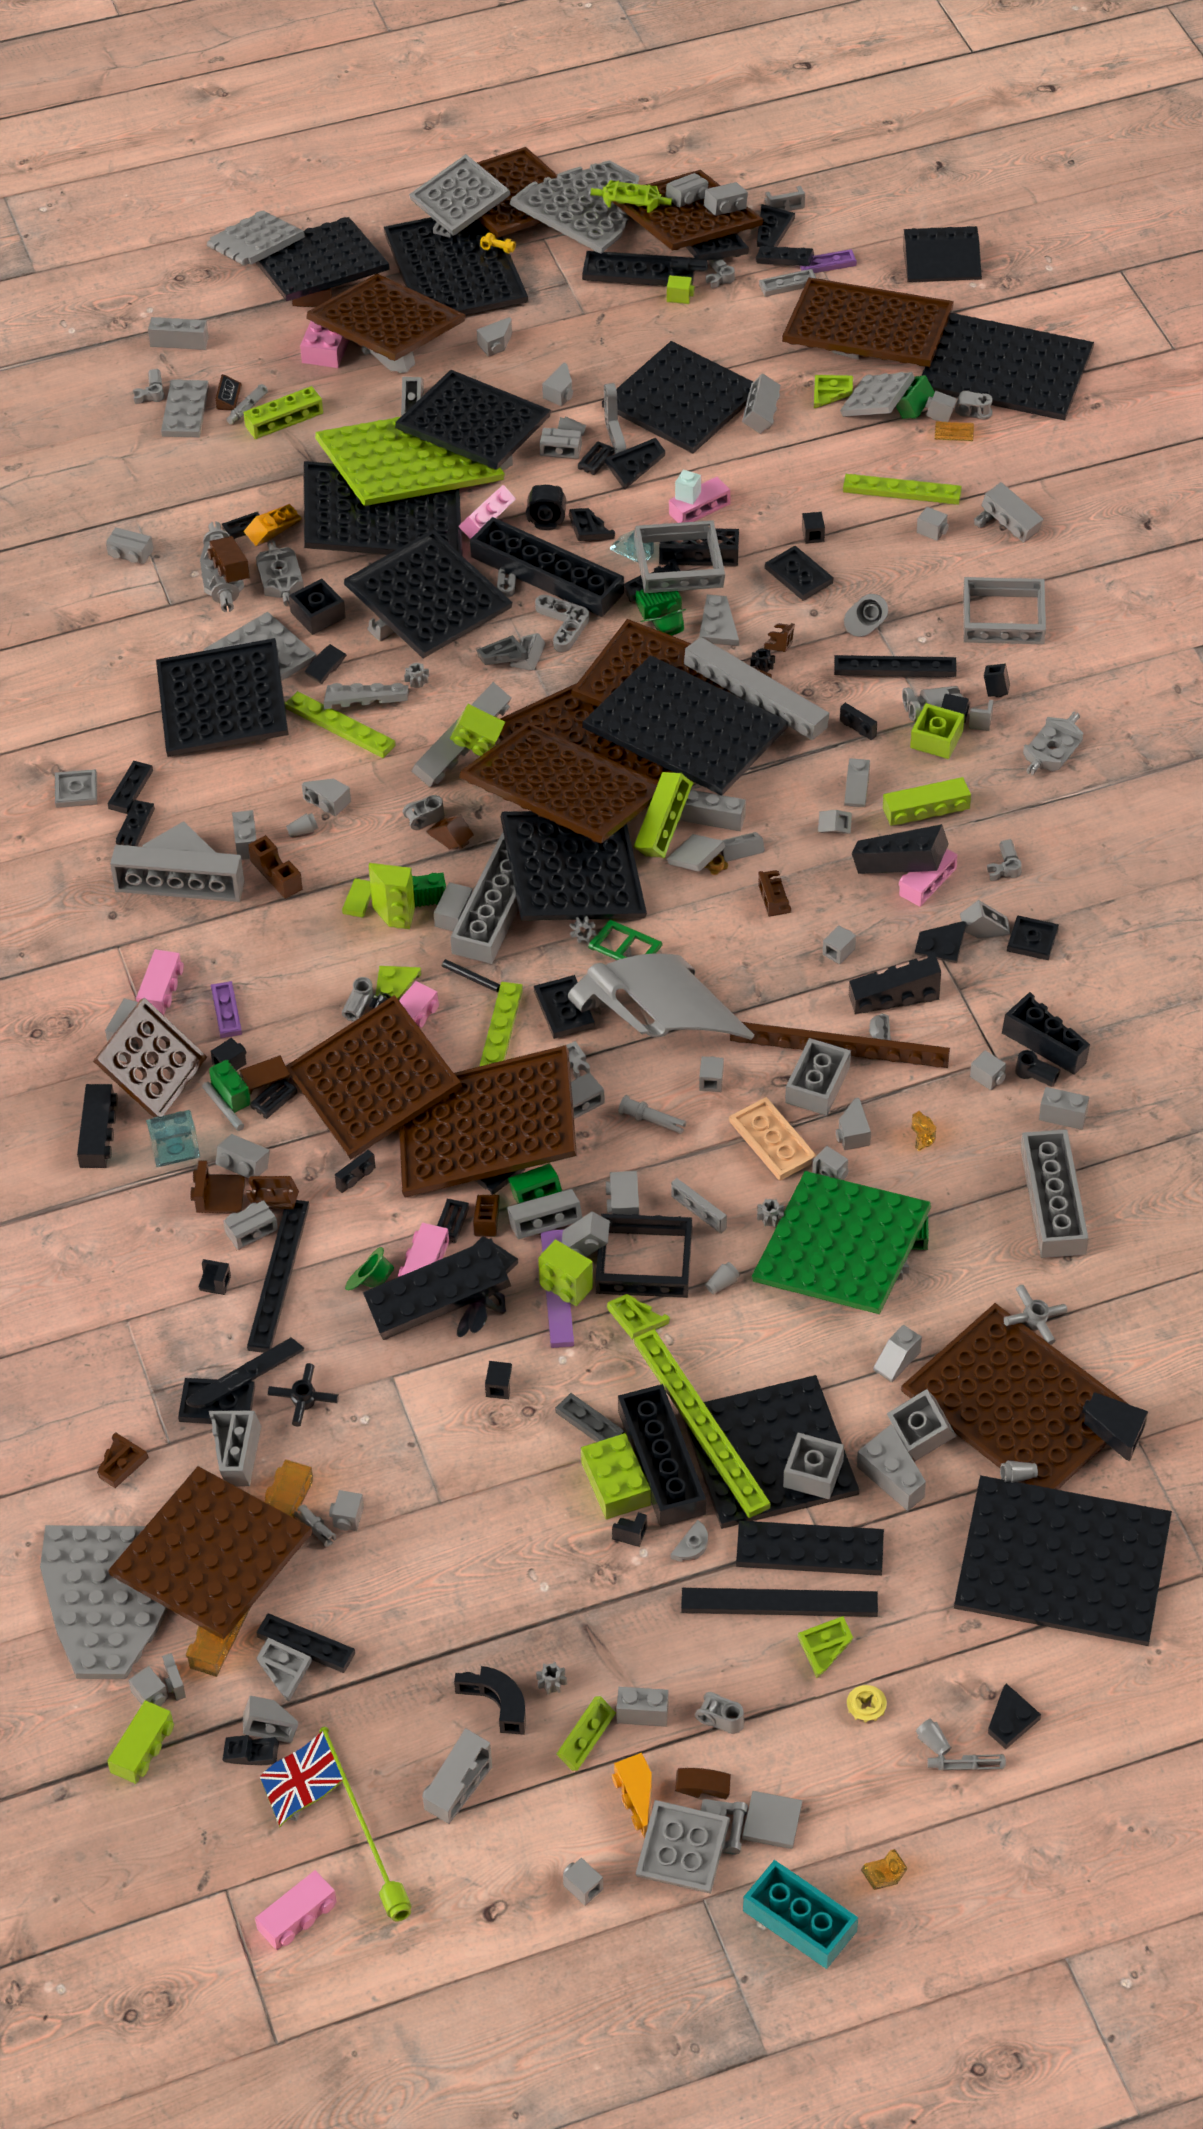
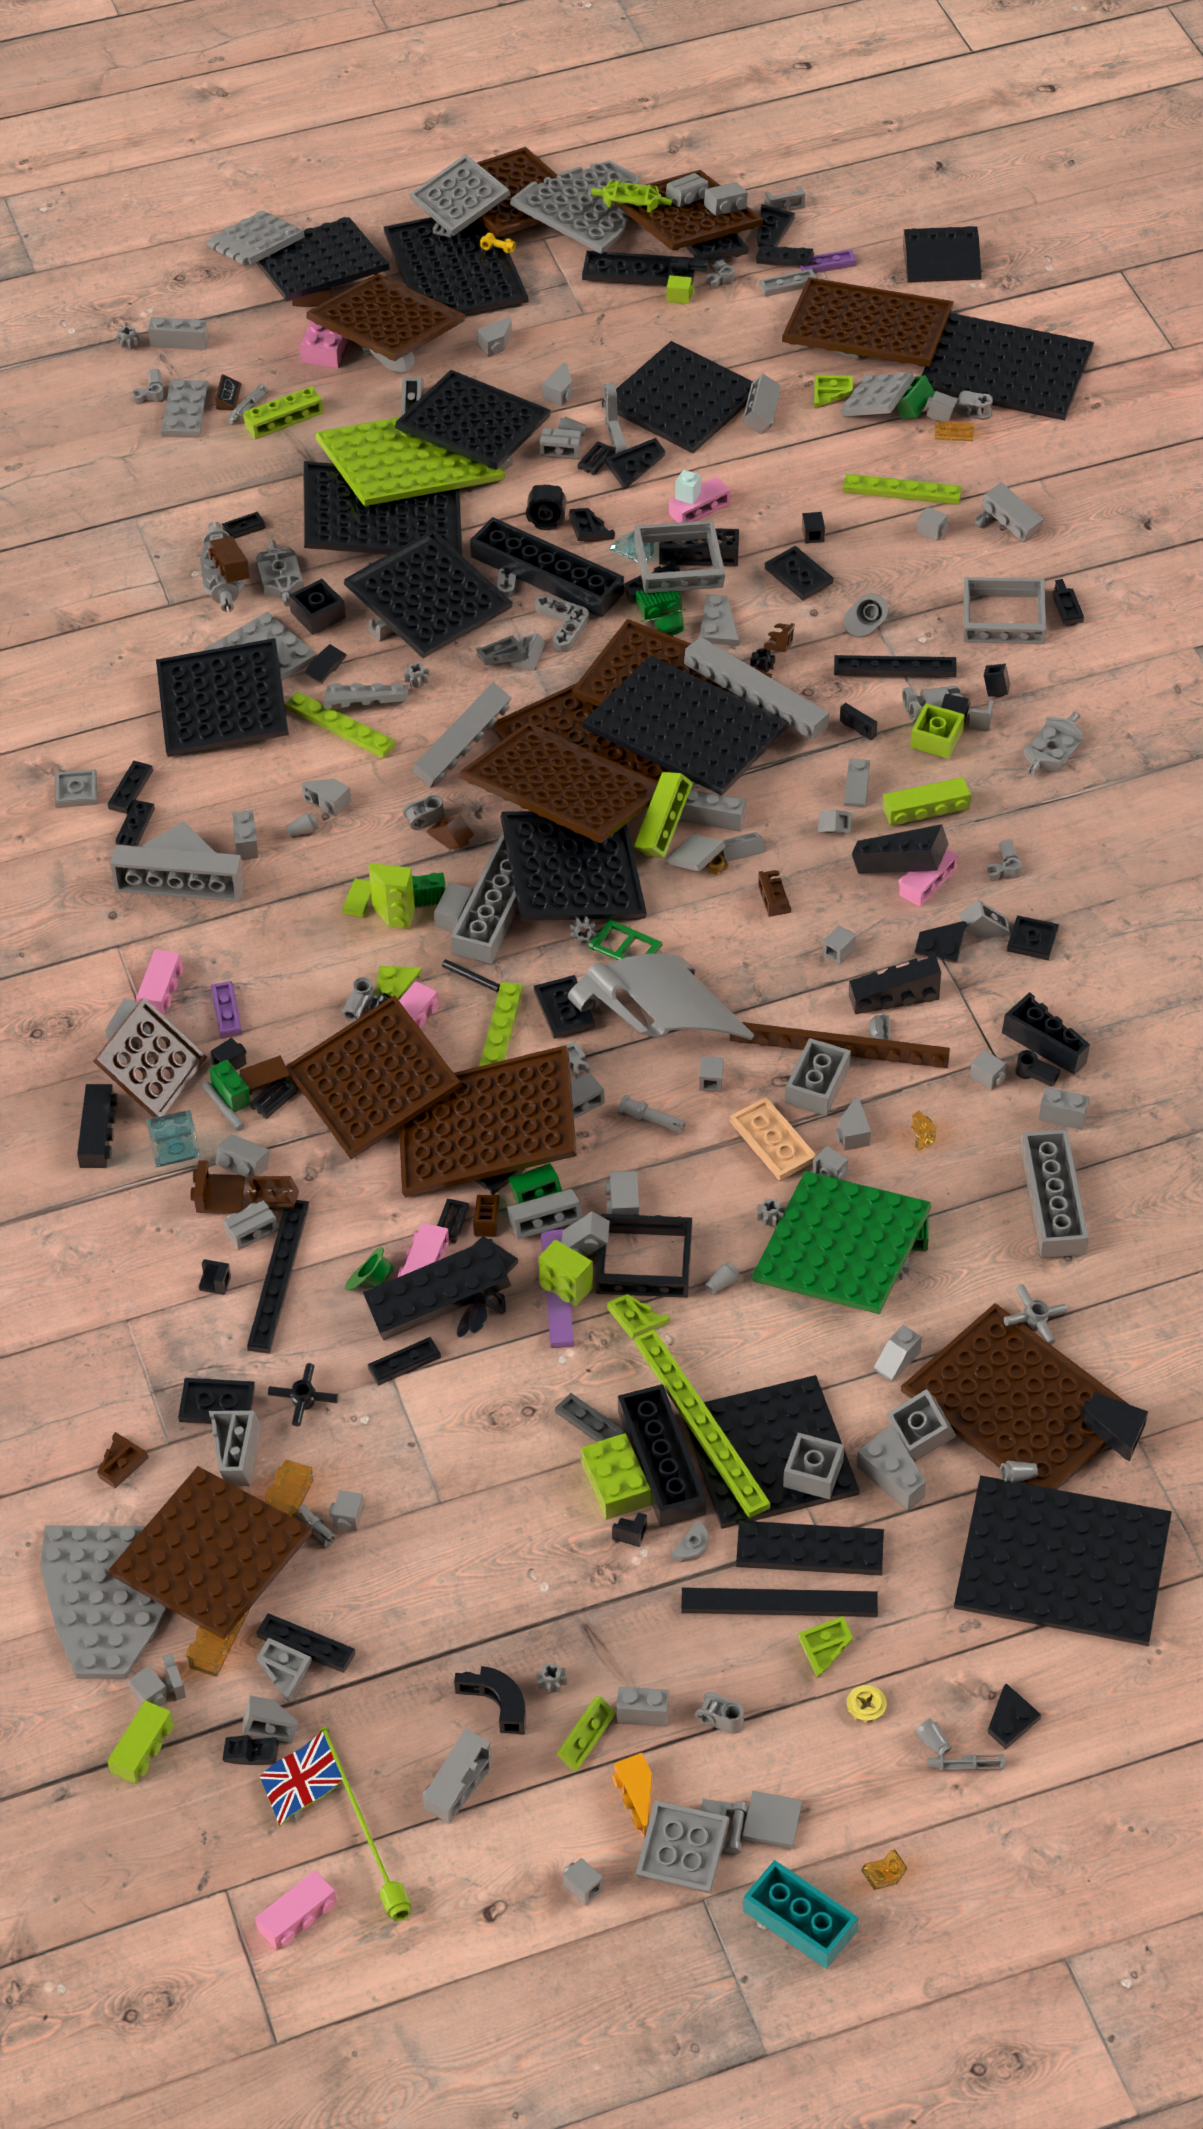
(128, 338): none -> light grey gear
(129, 545): light grey brick -> none
(245, 1374): black piece -> none
(271, 524): light orange slope -> none
(281, 875): reddish brown arch -> none
(354, 1171): black plate -> none
(404, 1361): none -> black tile
(476, 730): lime brick -> none
(490, 508): bright pink brick -> none
(498, 1380): black panel -> none
(698, 1205): light grey tile -> none
(700, 1780): reddish brown slope -> none
(1067, 604): none -> black hinge

